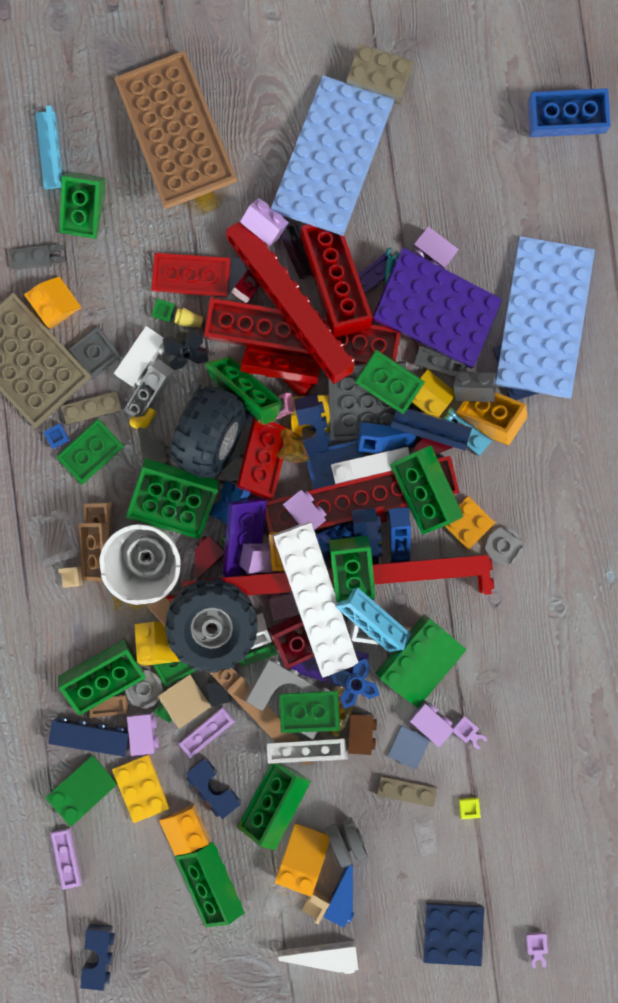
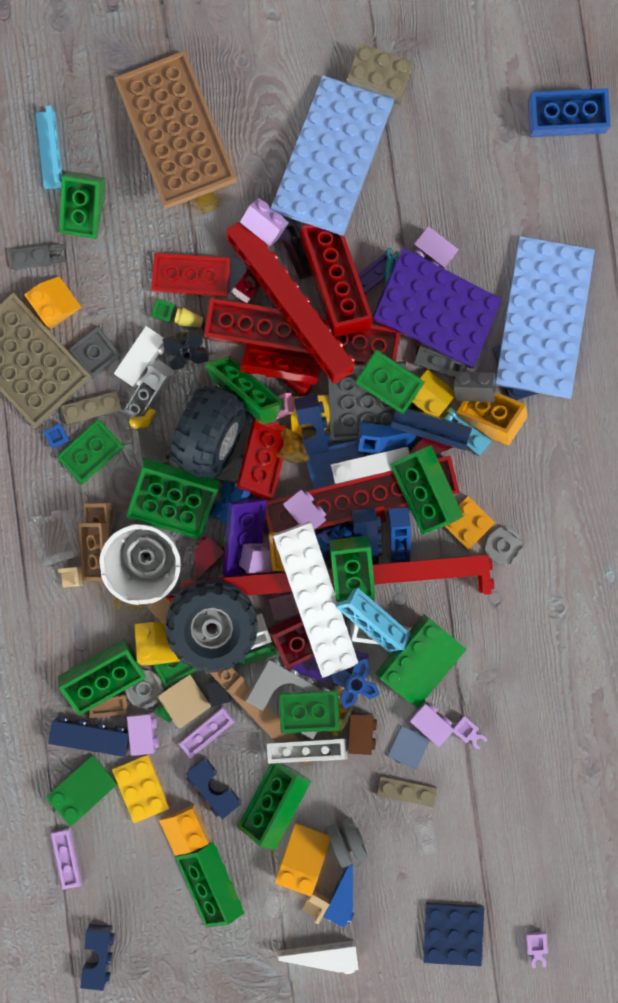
(469, 808): neon yellow tile -> none

